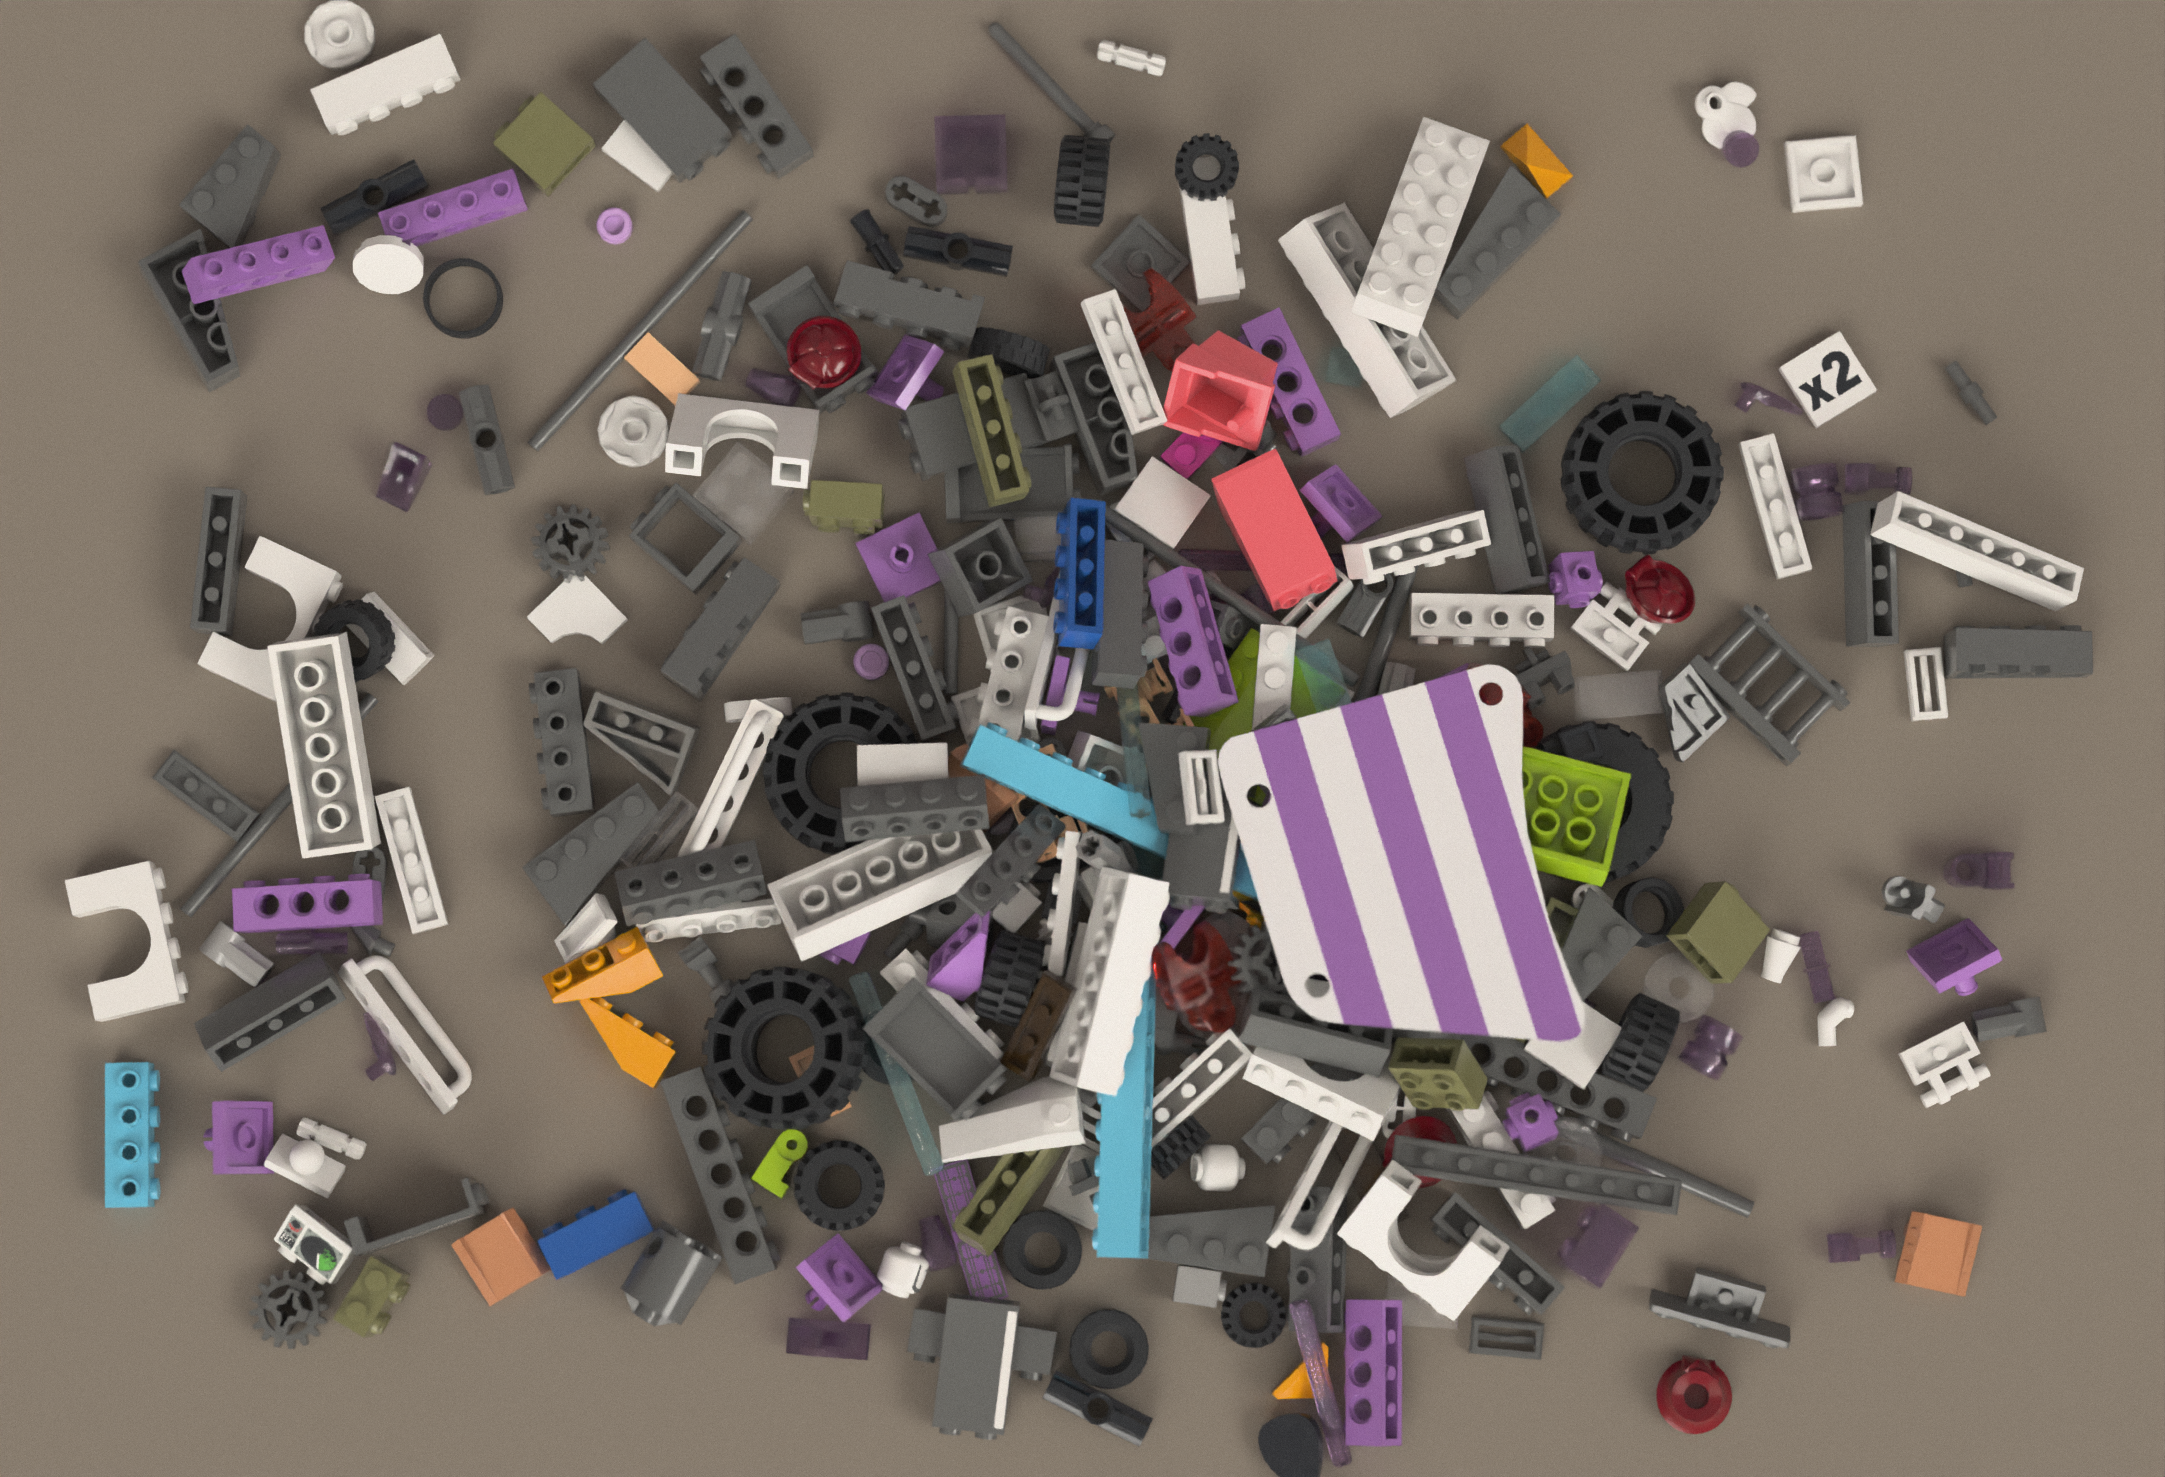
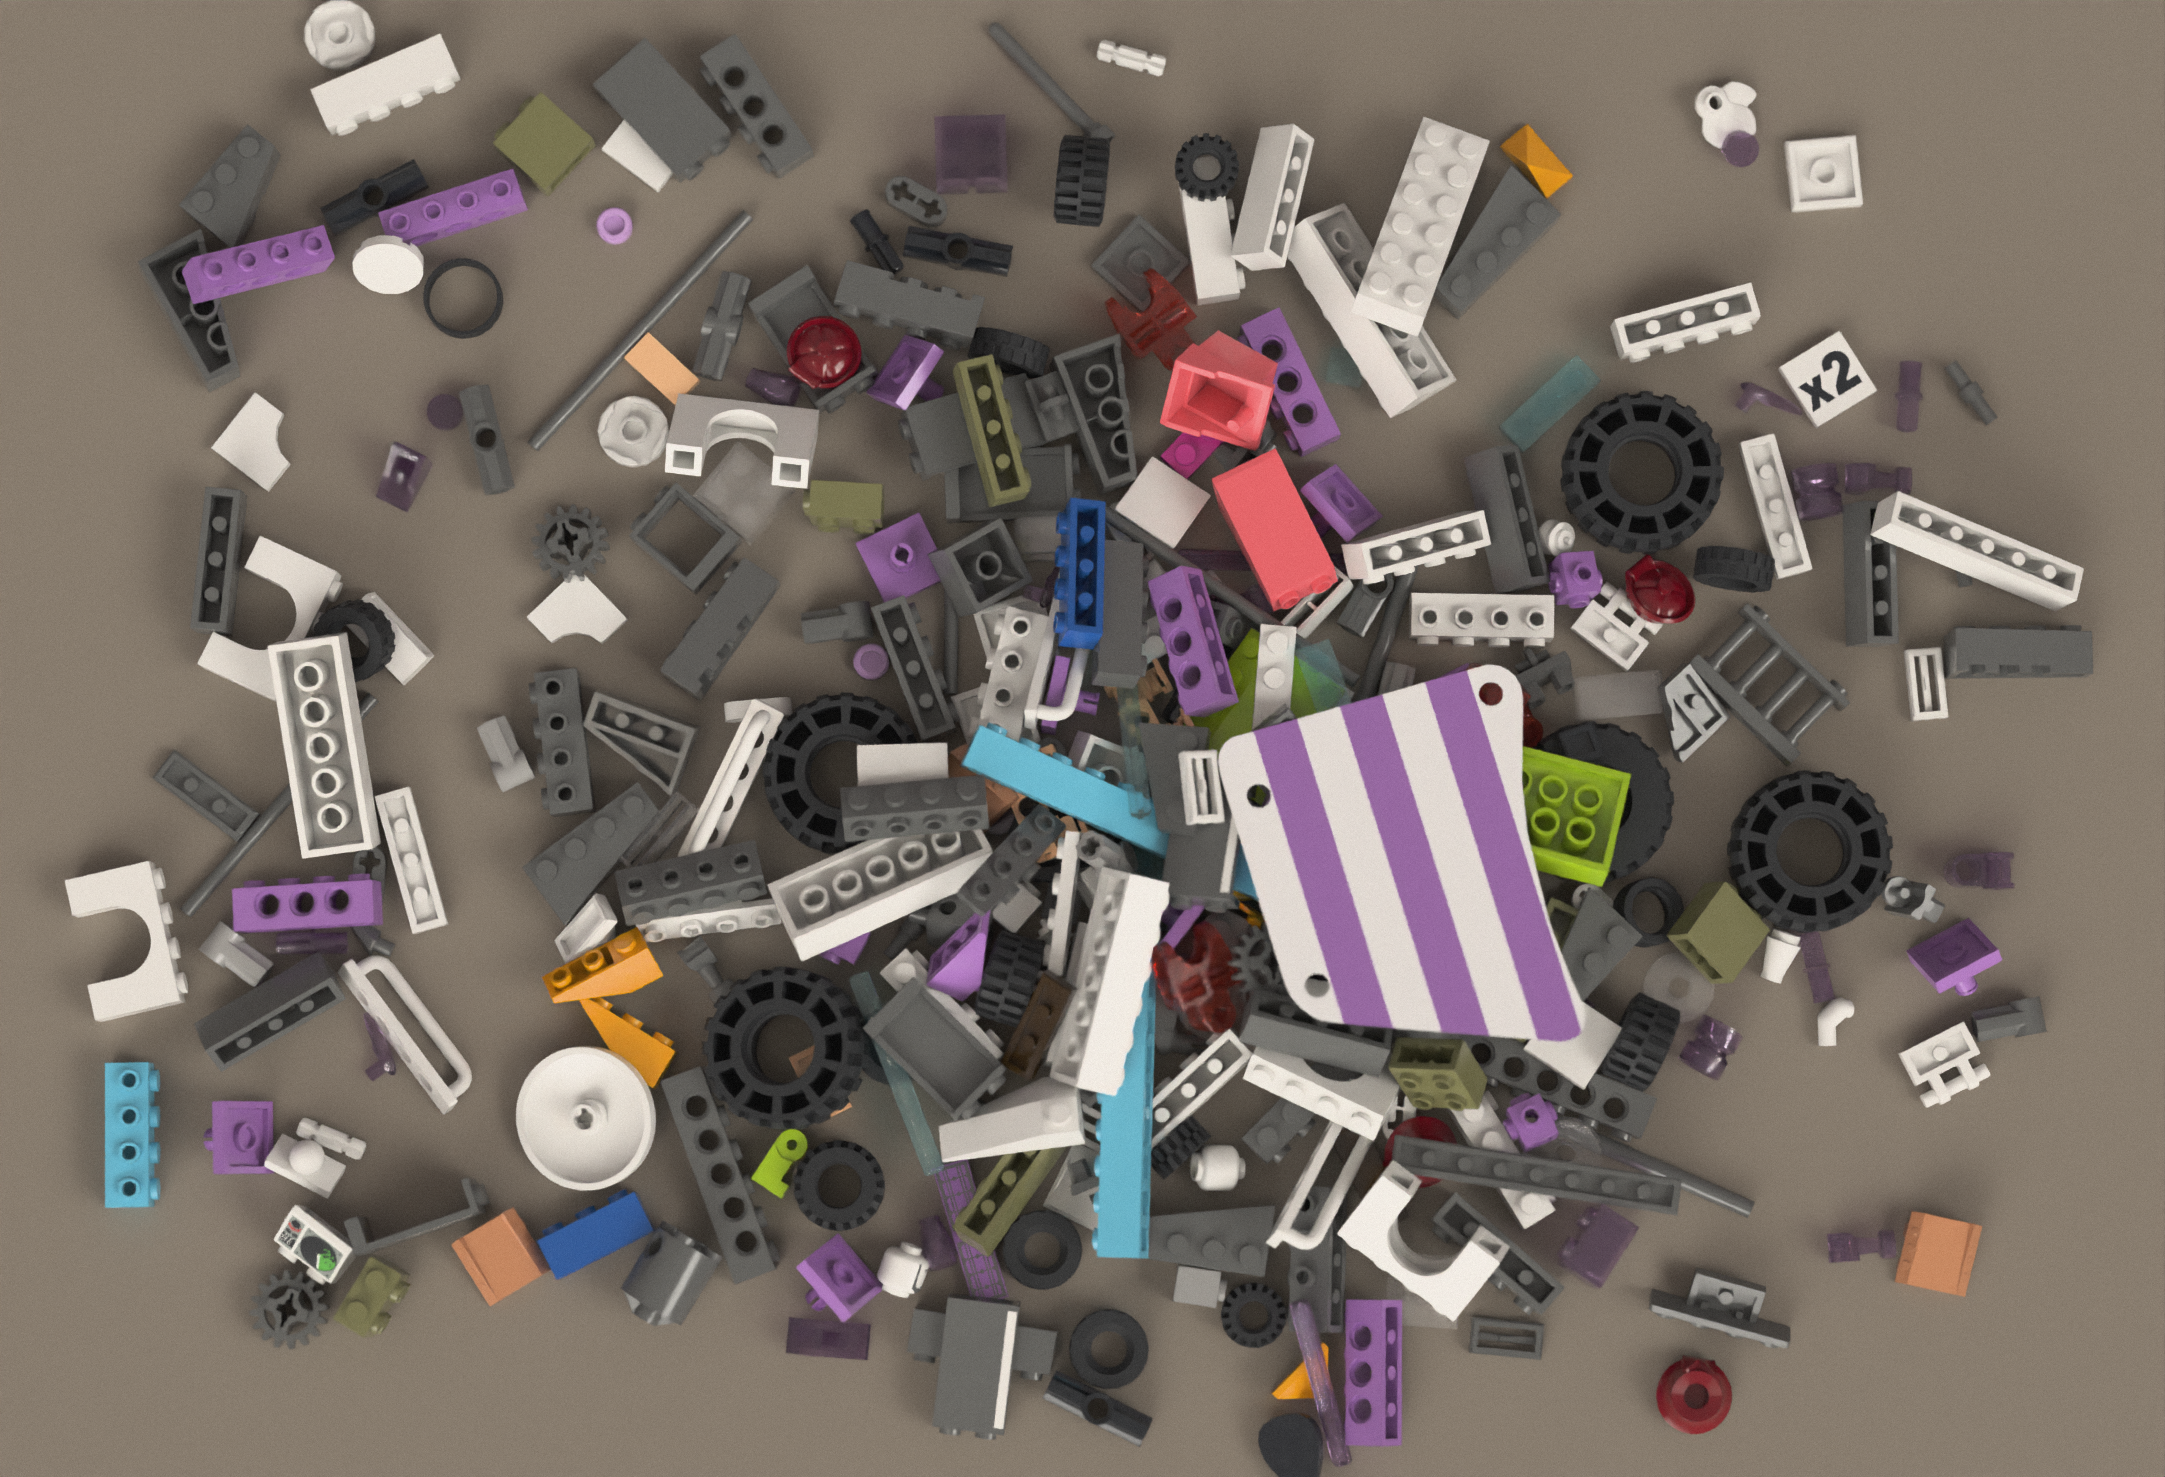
(252, 442): none -> white tile
(508, 761): none -> light grey piece
(585, 1118): none -> white dish
(1123, 361): white plate -> none
(1272, 197): none -> white brick
(1556, 537): none -> white wheel
(1685, 321): none -> white brick
(1734, 569): none -> black tyre
(1862, 839): none -> black tyre
(1908, 396): none -> axle

